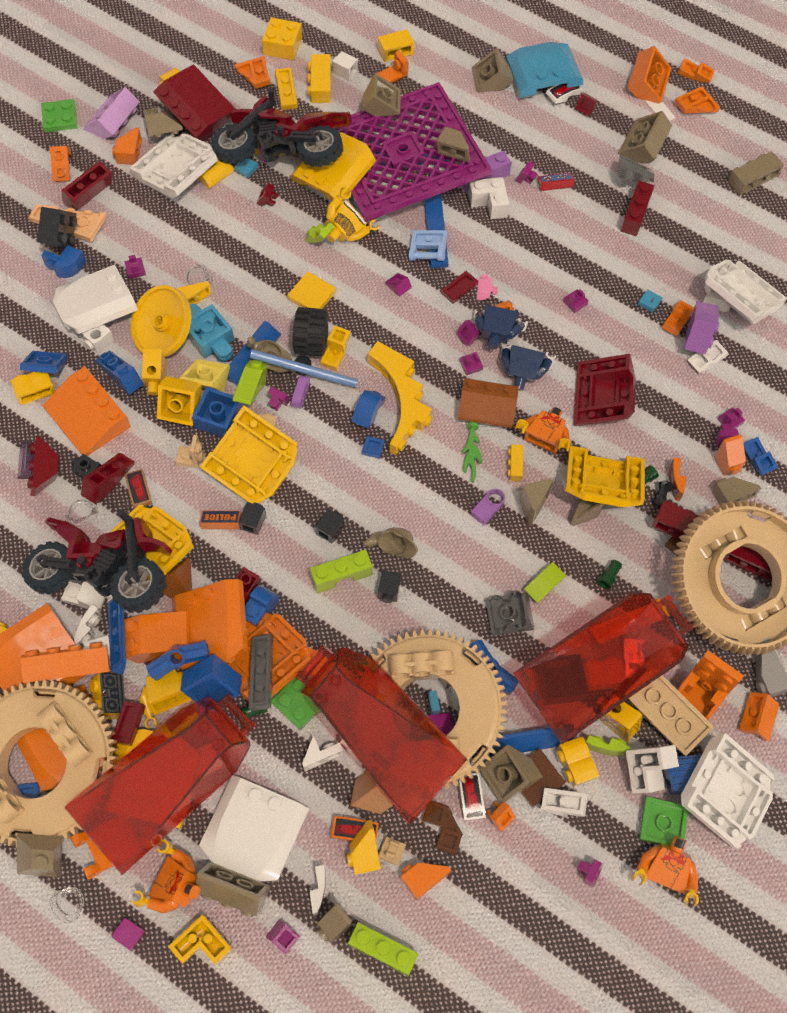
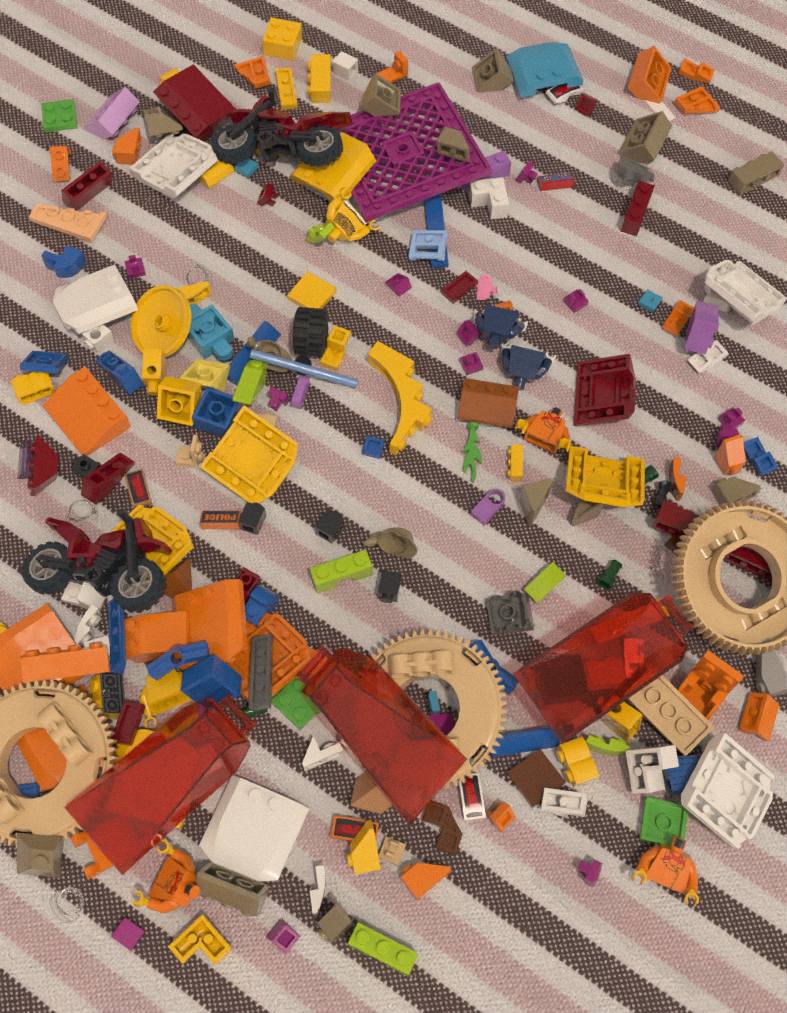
(56, 227): black brick -> none
(367, 408): blue brick -> none
(395, 42): yellow brick -> none
(510, 773): dark tan slope -> none

